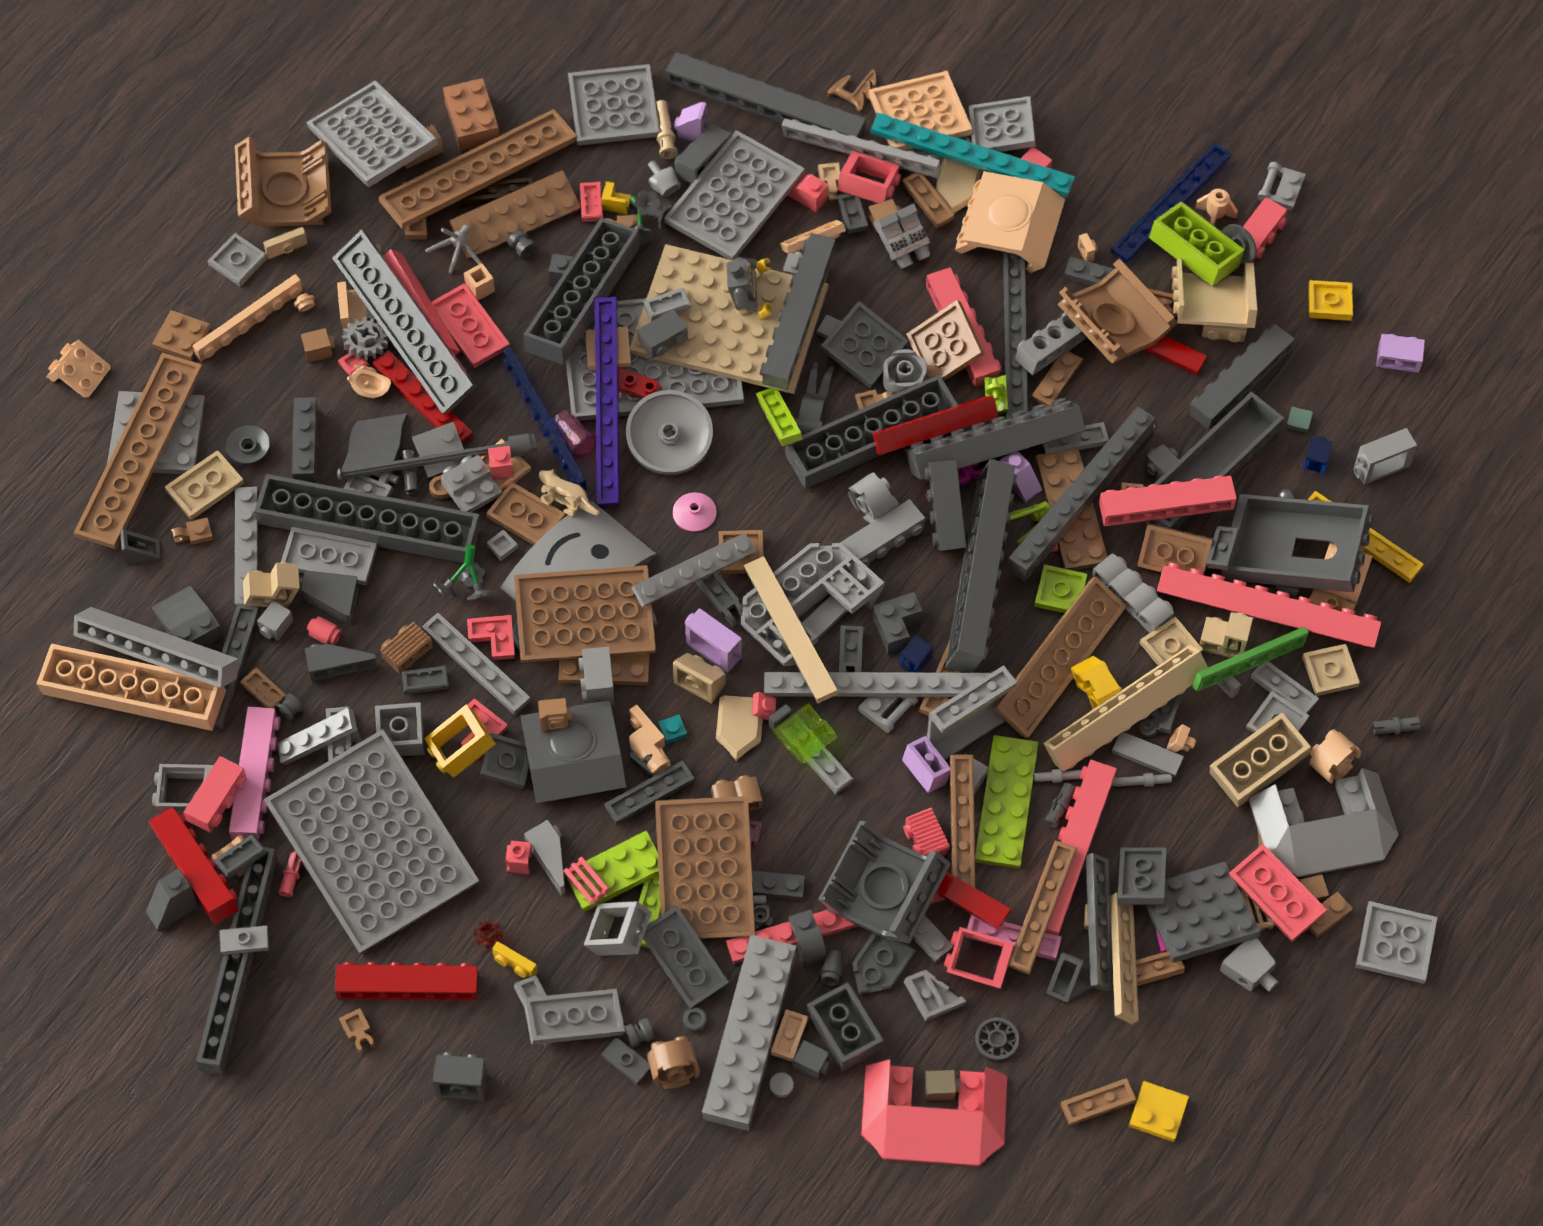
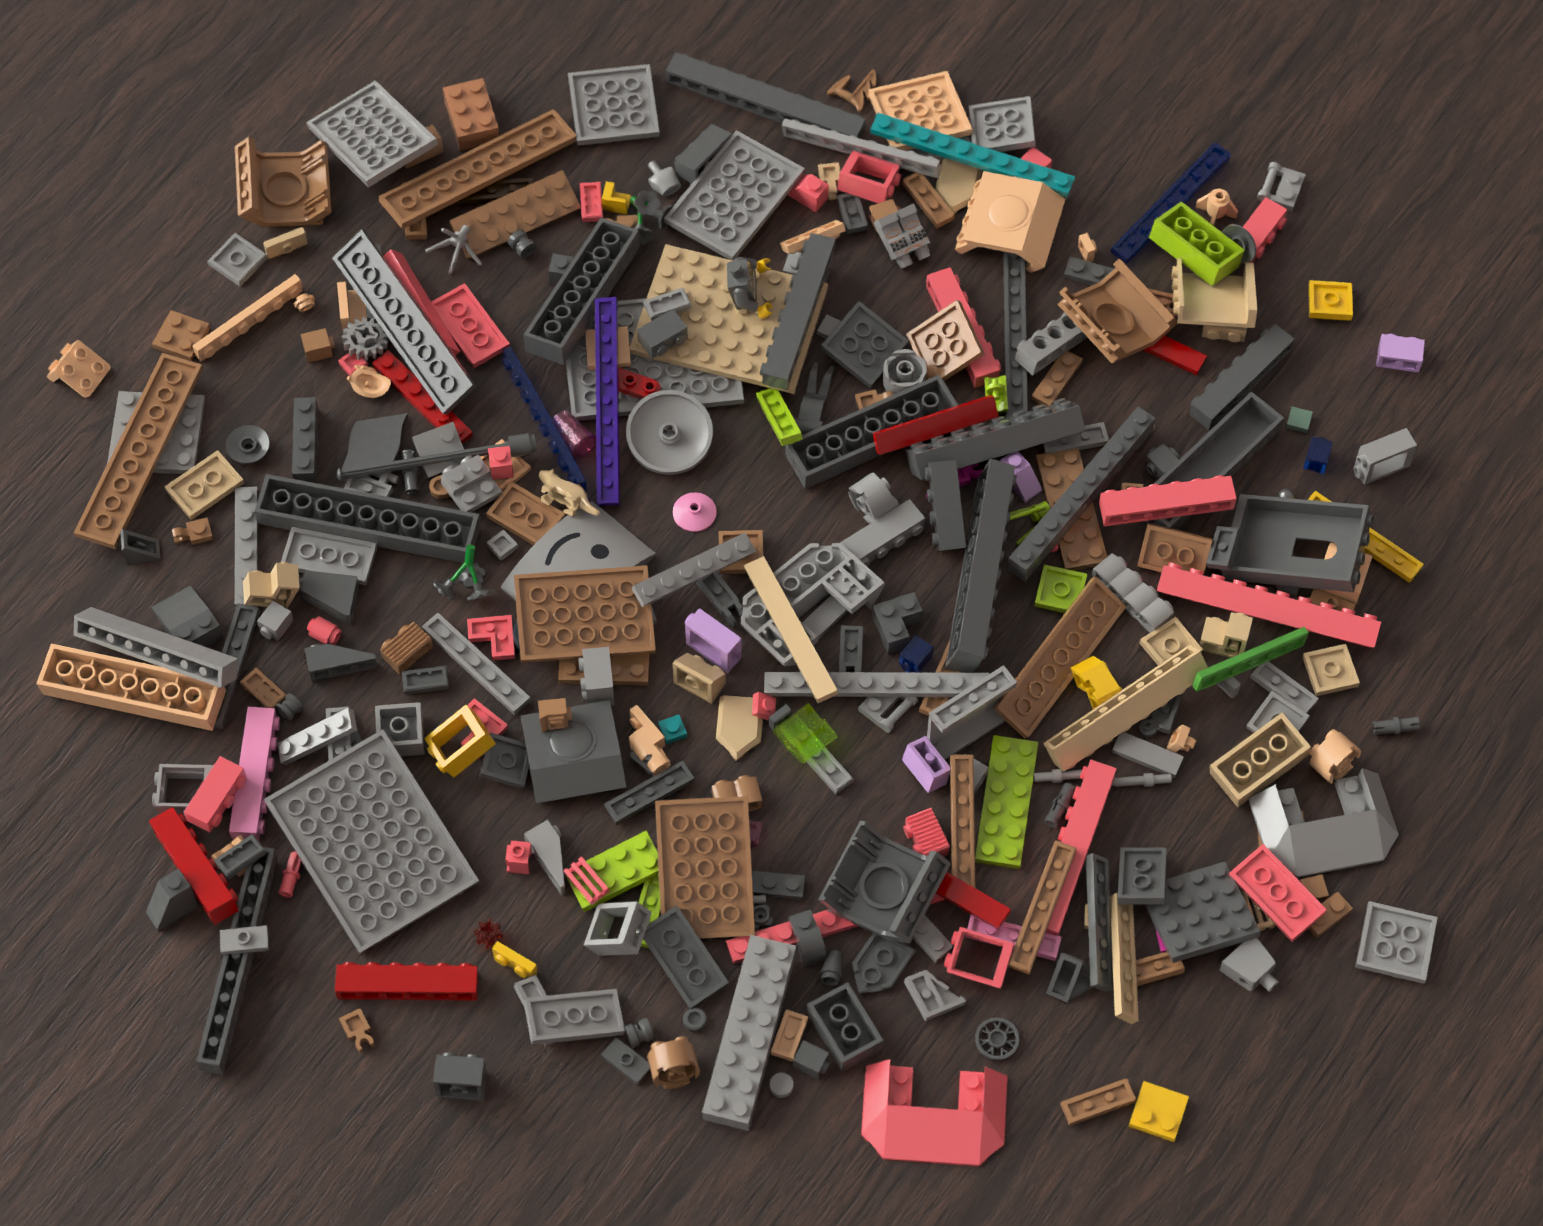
(479, 281): light nougat brick -> none
(665, 137): tan pin -> none
(691, 122): lavender slope -> none
(941, 1085): dark tan brick -> none

